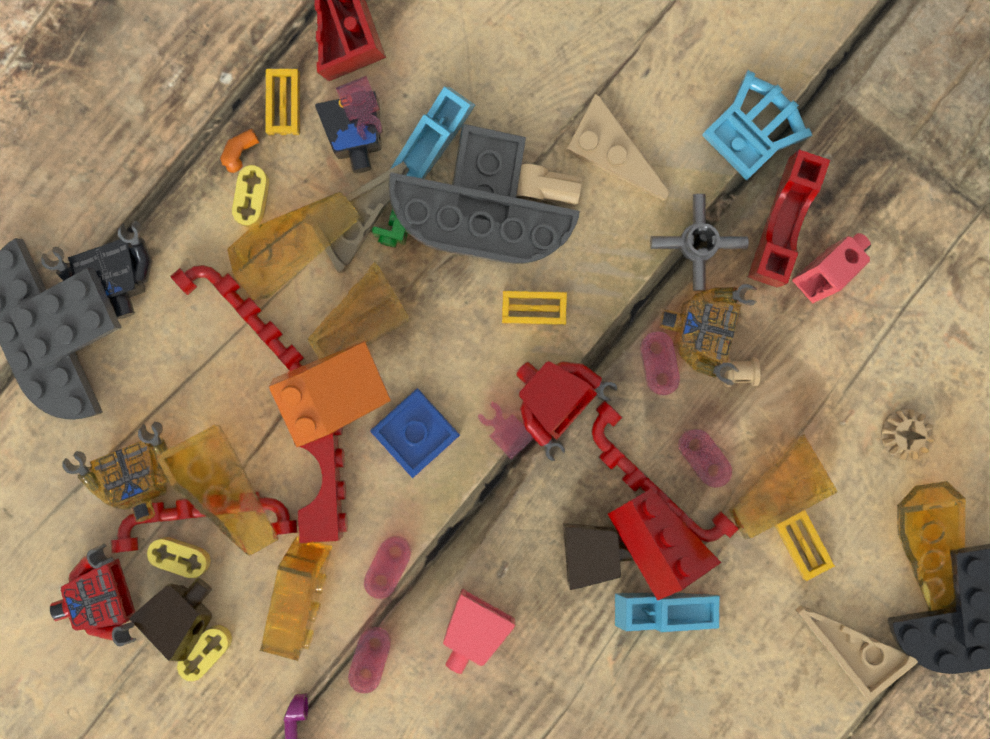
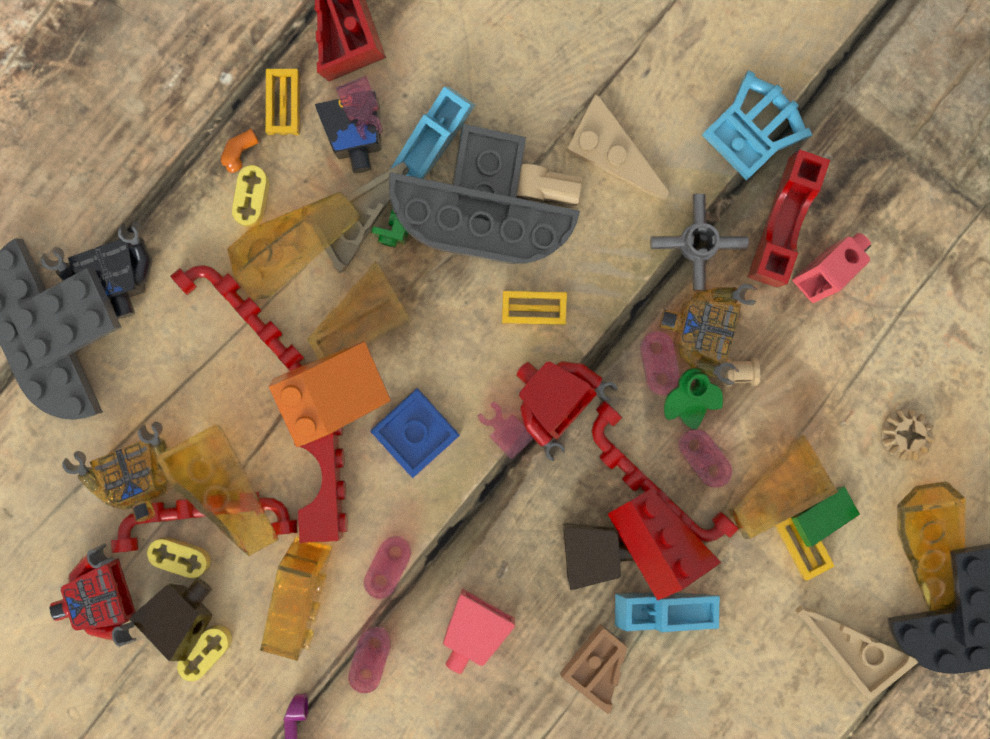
(597, 667): none -> medium nougat wing
(692, 402): none -> green plate
(825, 517): none -> green tile

